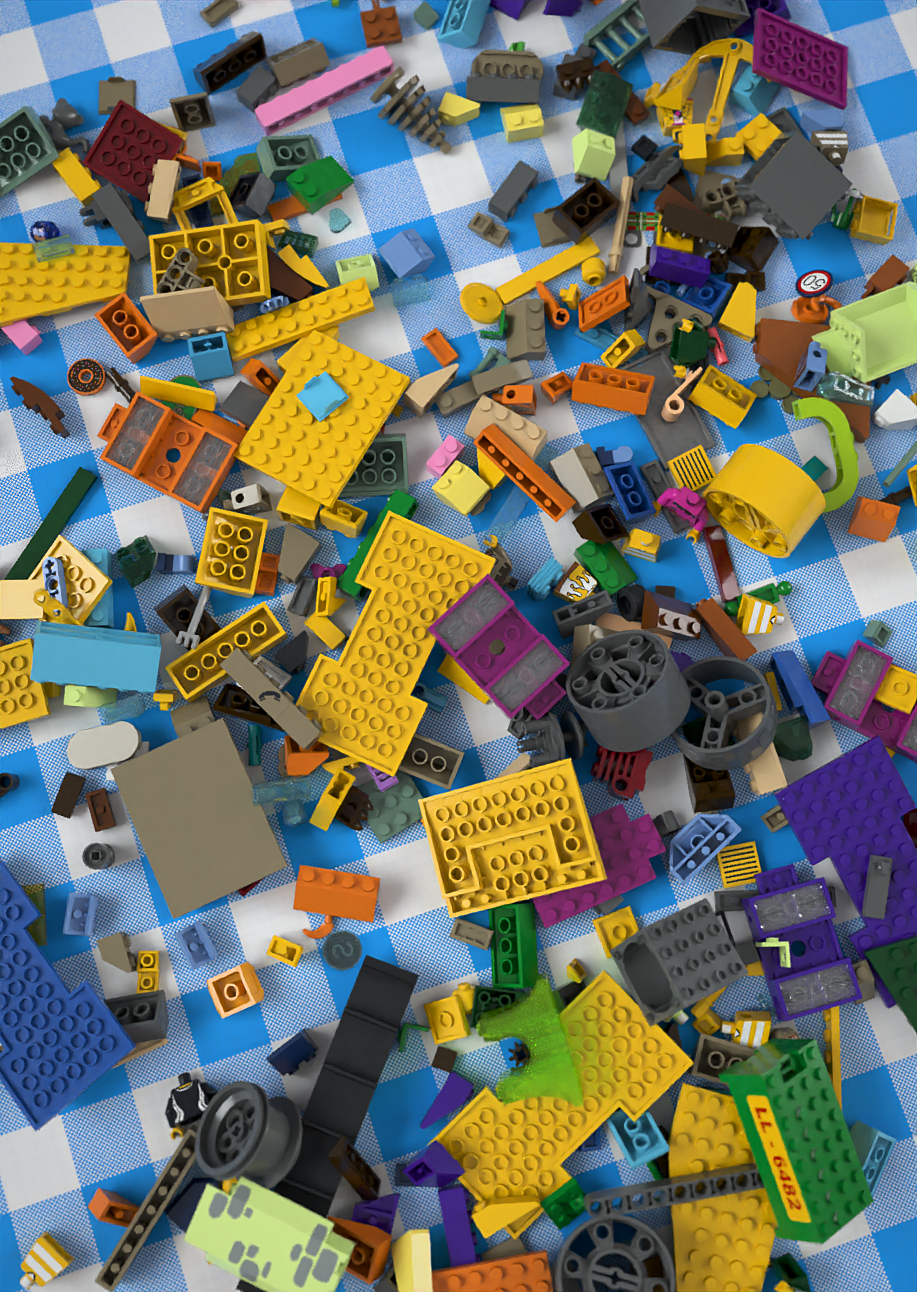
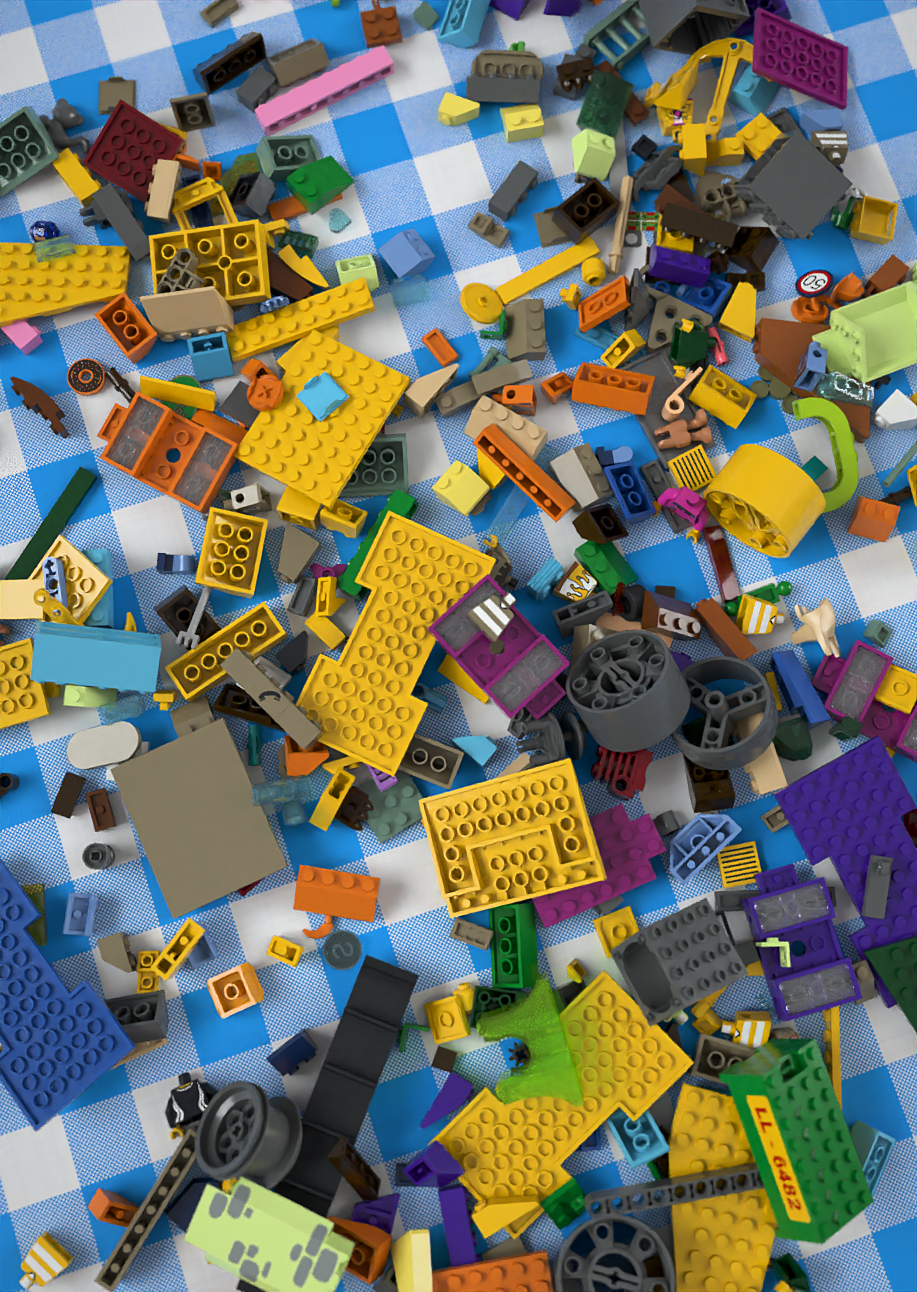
(136, 560): clear green slope -> none
(178, 950): none -> yellow slope
(265, 392): none -> orange tile
(267, 574): orange slope -> none
(399, 98): dark tan plant -> none
(445, 456): bright pink brick -> none
(476, 747): none -> medium azure slope
(492, 615): none -> torso
(551, 307): orange piece -> none
(618, 608): none -> clear red bar
(642, 545): yellow torso -> none
(679, 434): none -> nougat piece
(817, 627): none -> tan piece
(846, 729): none -> clear green slope
(847, 289): none -> orange piece

